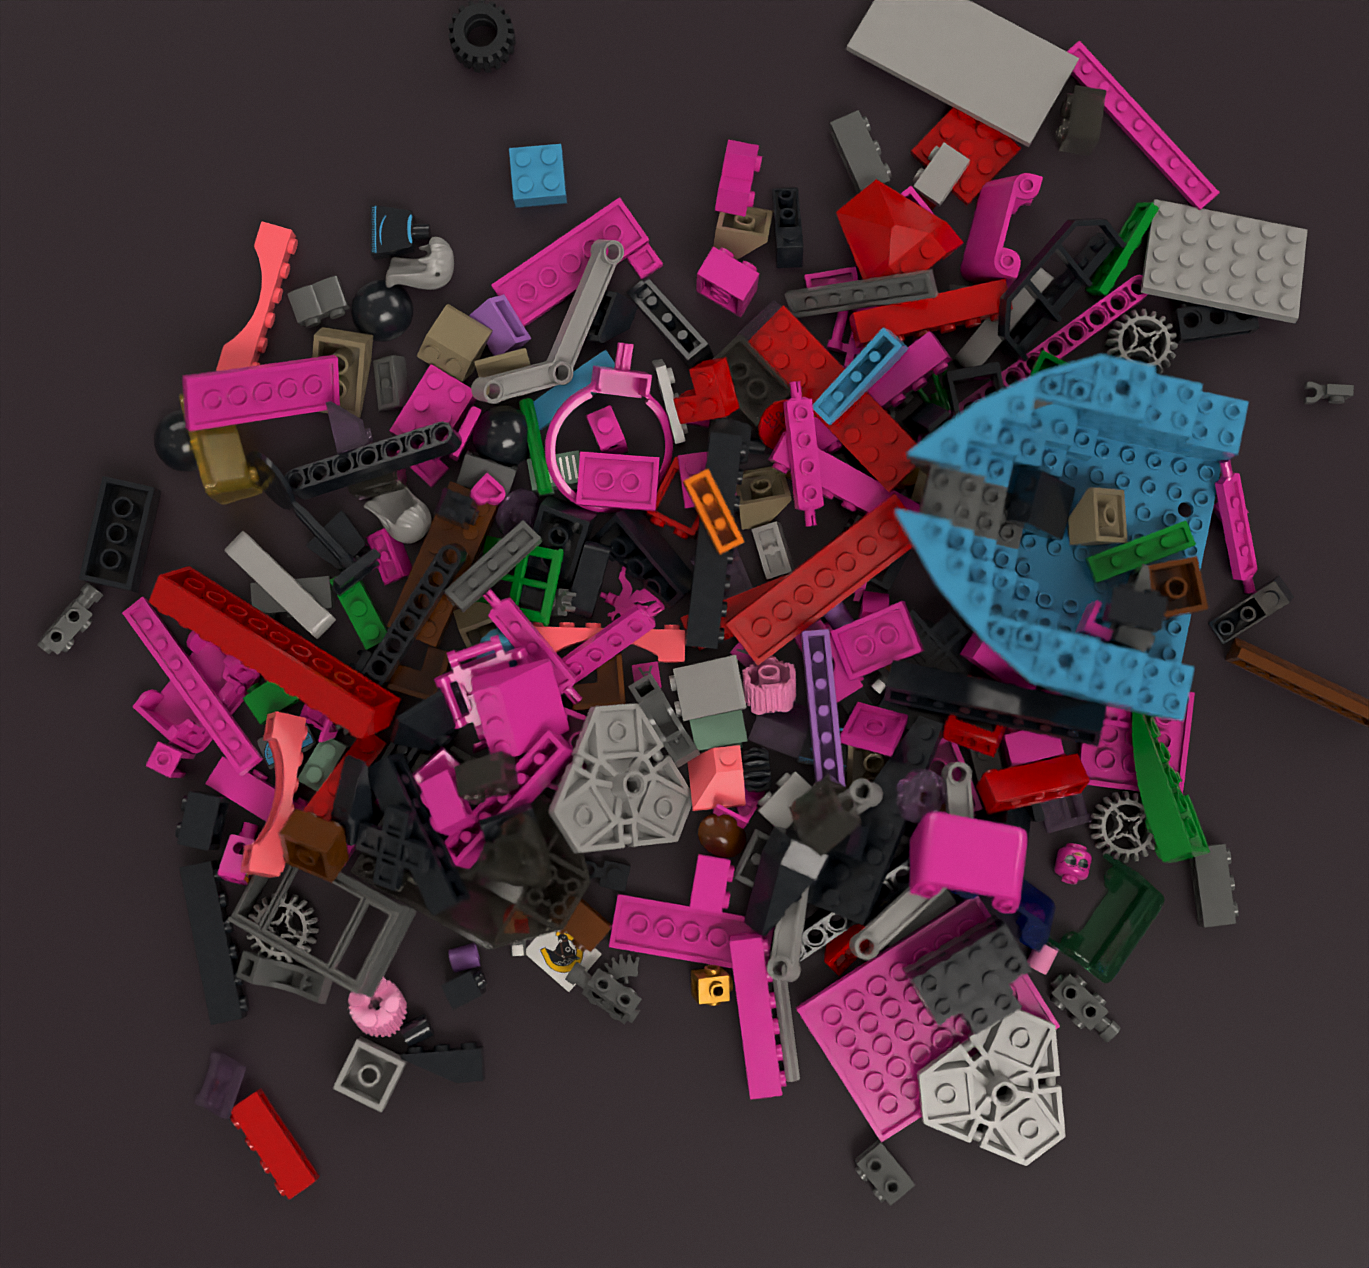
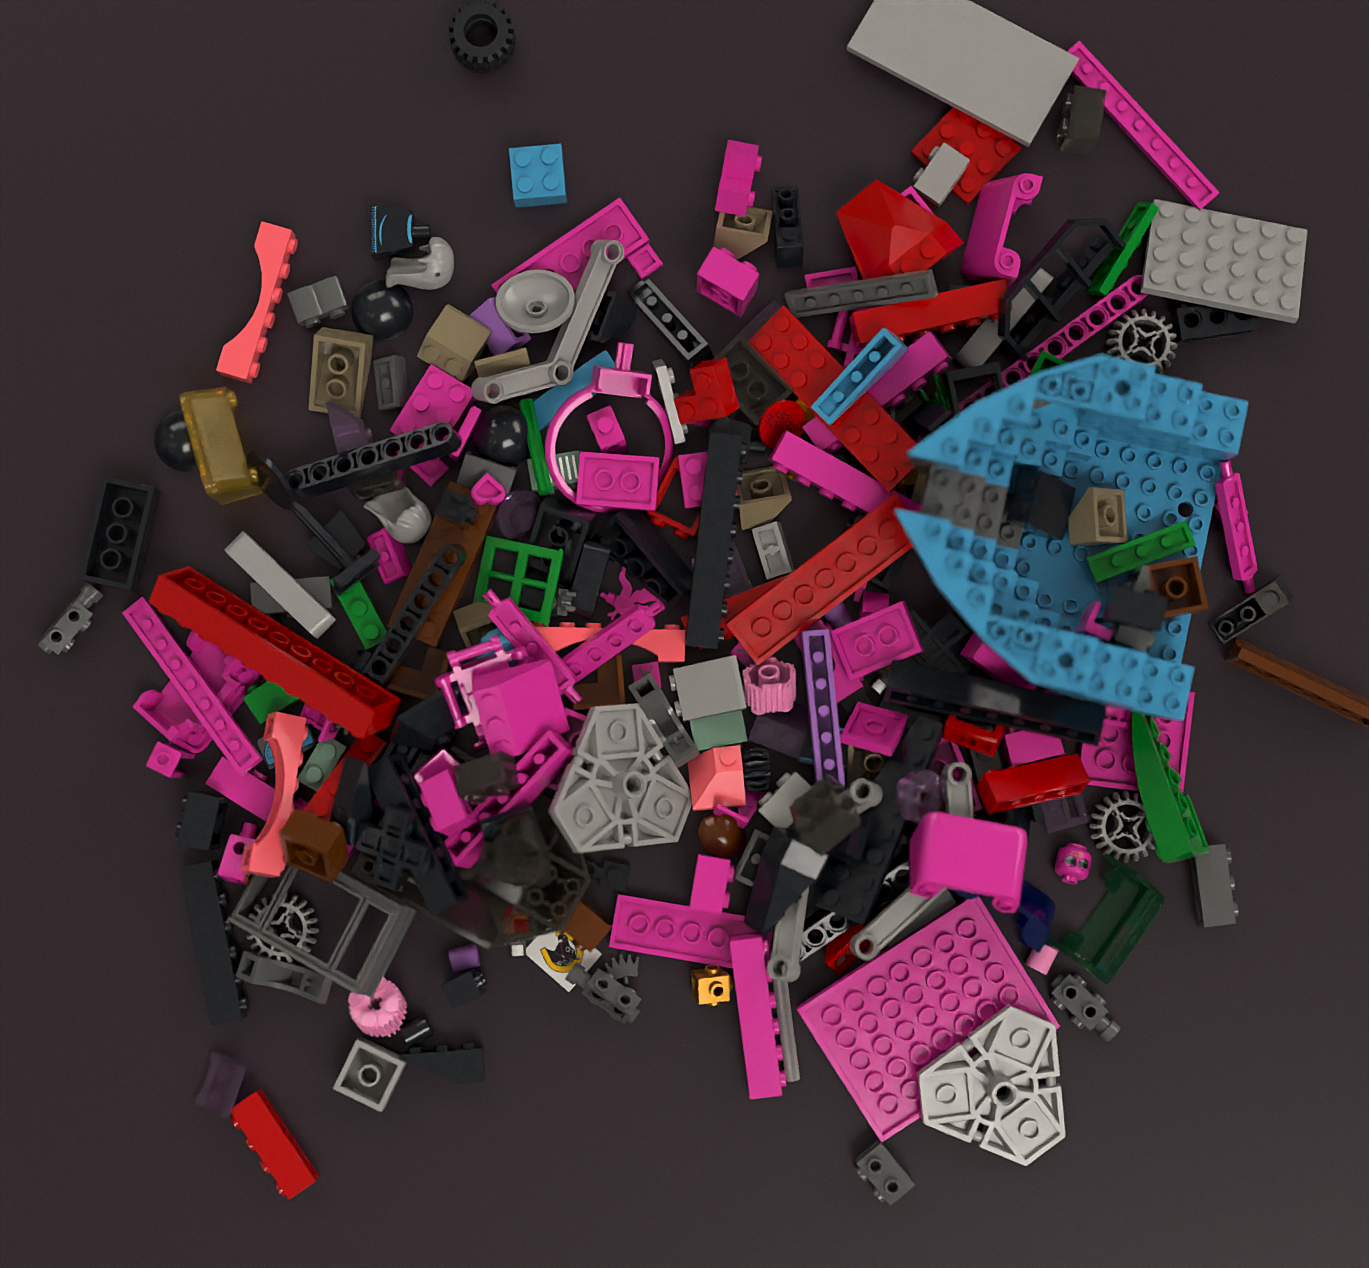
(260, 392): dark pink plate -> none
(492, 566): dark grey fence -> none
(535, 301): none -> light grey dish
(713, 511): orange brick -> none
(803, 453): dark pink plate -> none
(859, 151): dark grey brick -> none
(971, 976): black piece -> none
(1333, 392): dark grey plate -> none

